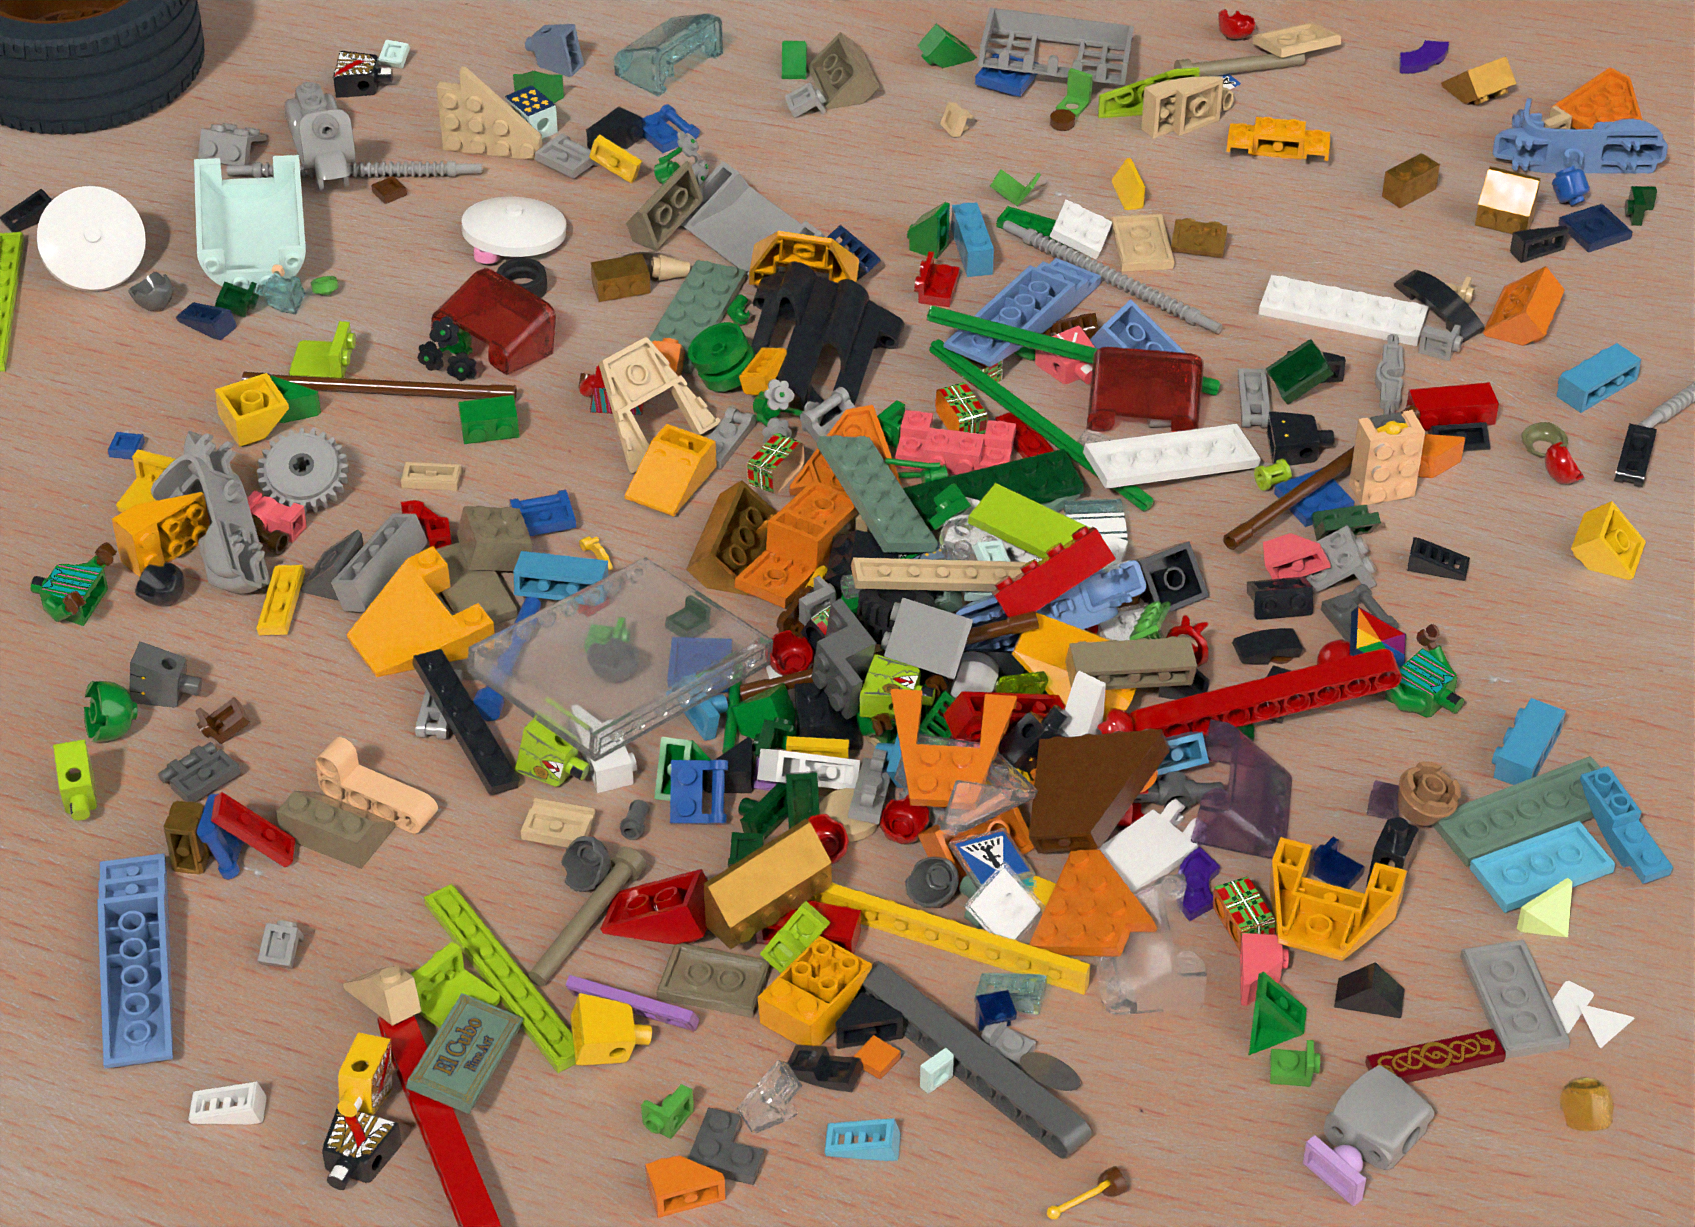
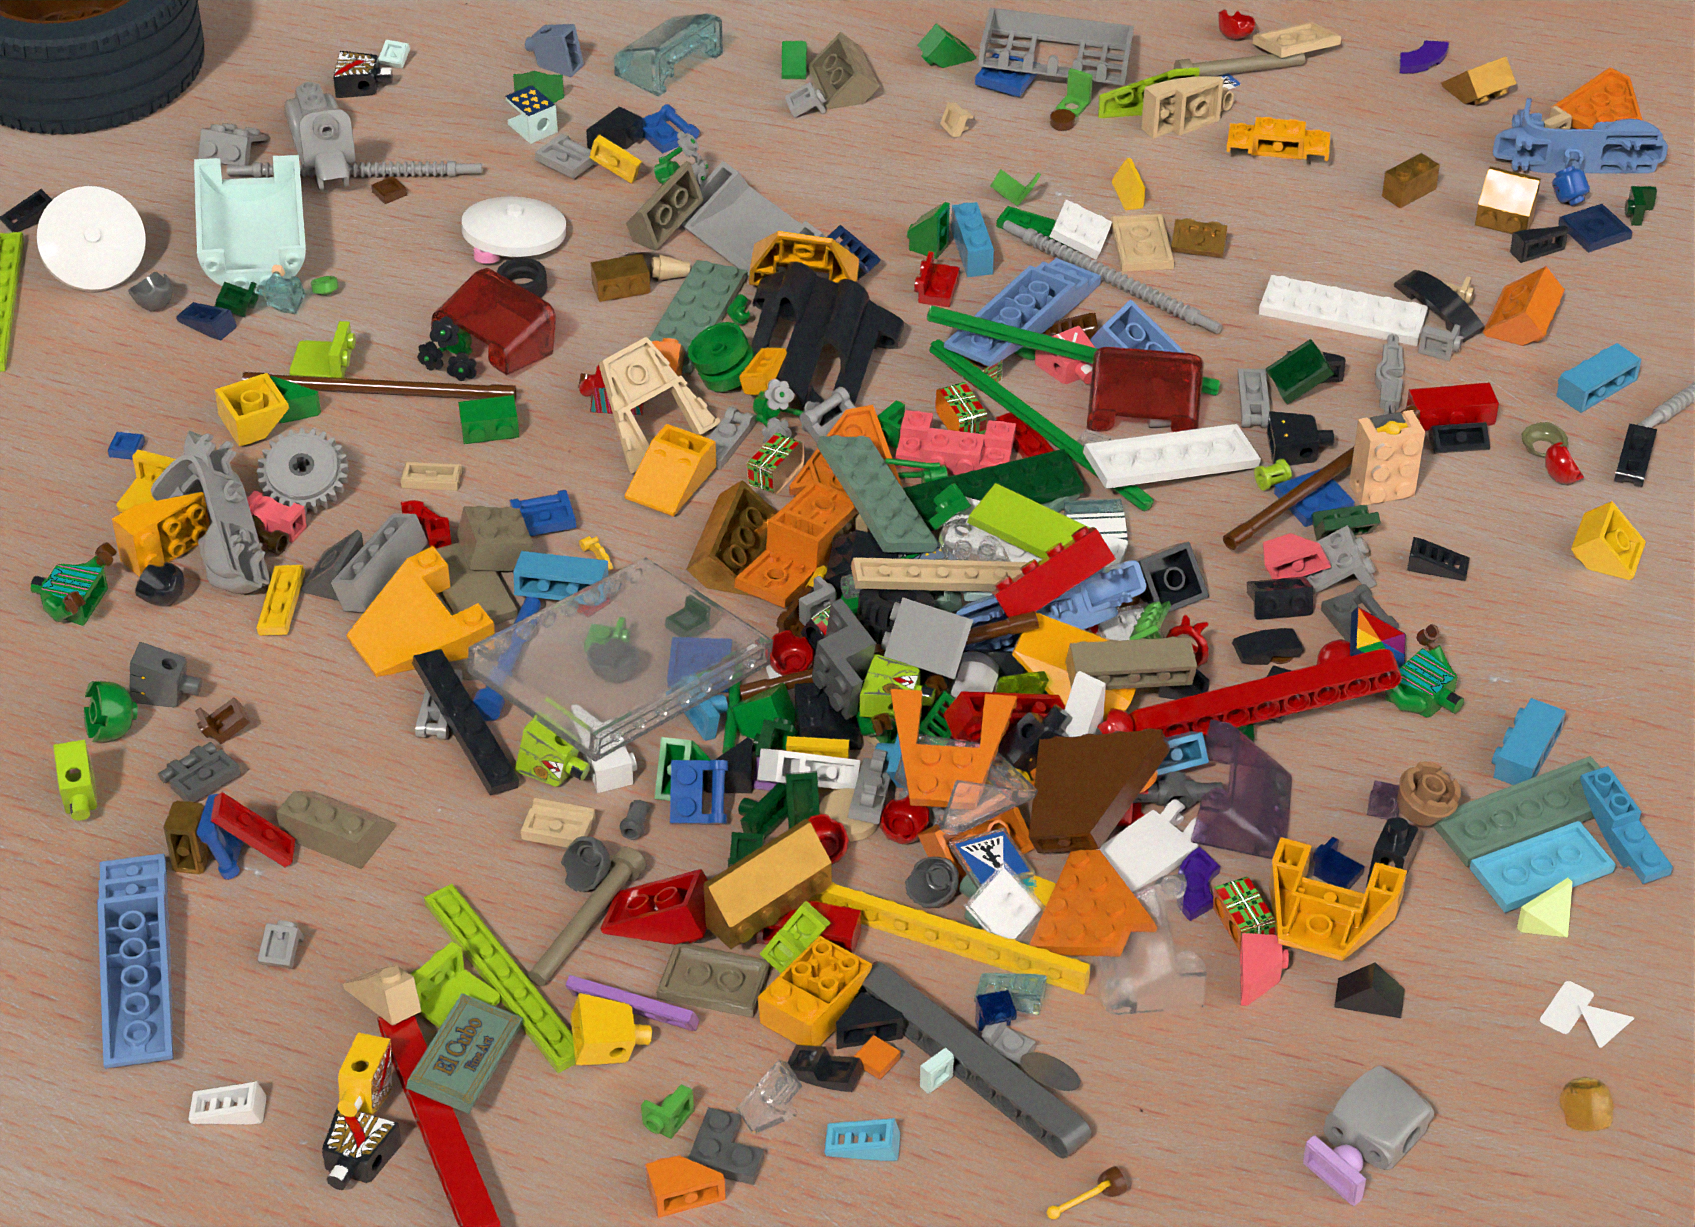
(370, 791): light nougat beam -> none
(481, 122): tan wing -> none
(991, 551): light aqua tile -> none
(1275, 1015): green slope -> none
(1294, 1066): bright green bracket -> none
(1440, 454): orange slope -> none
(1441, 1056): dark red tile -> none
(1514, 998): light grey tile -> none

